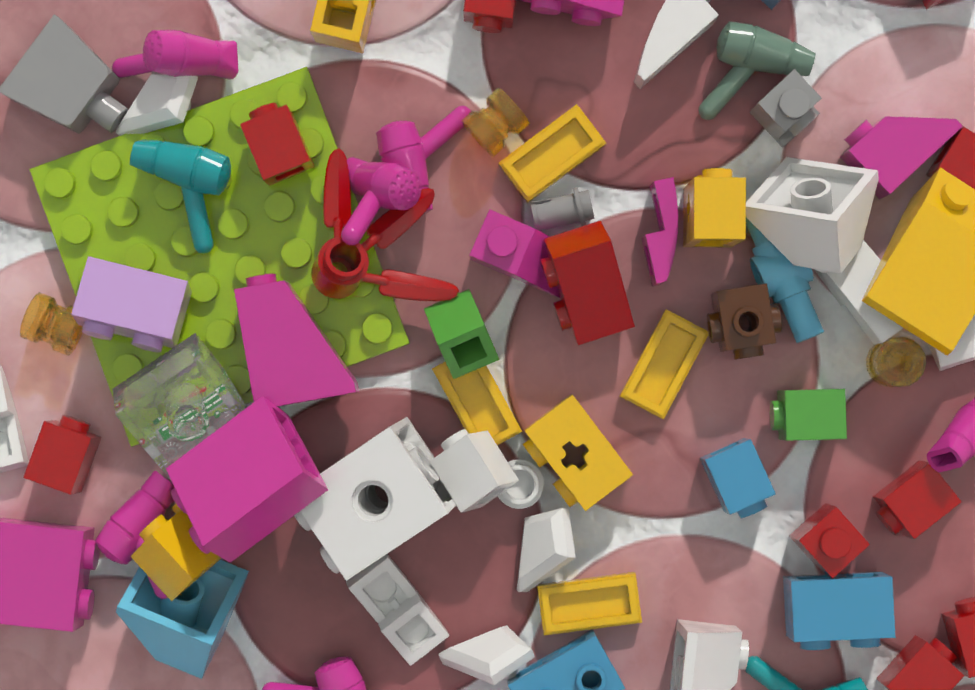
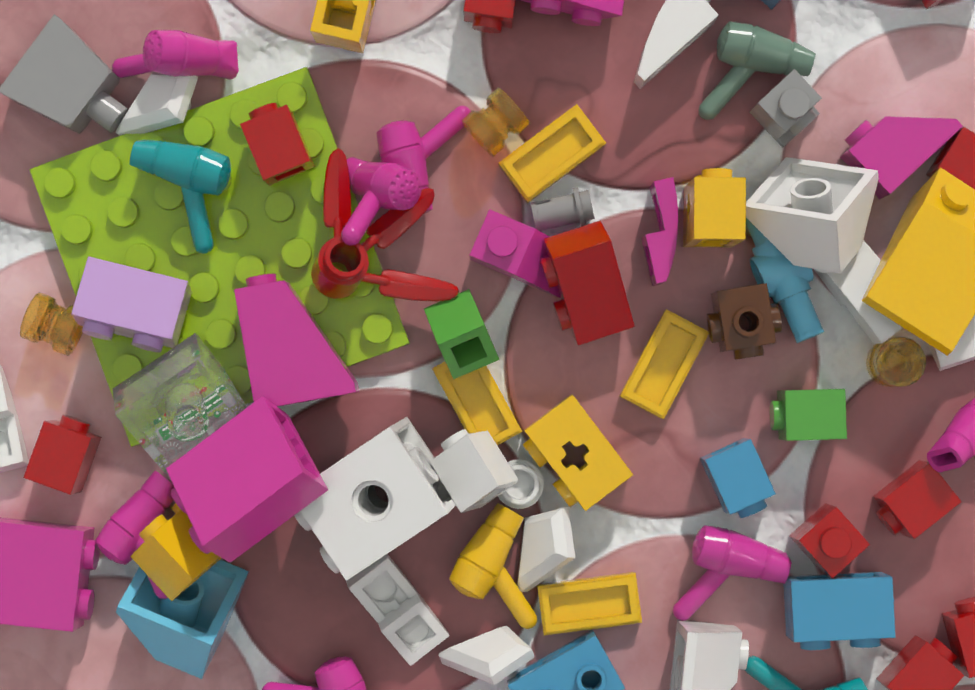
(483, 564): none -> yellow piece
(727, 554): none -> dark pink piece

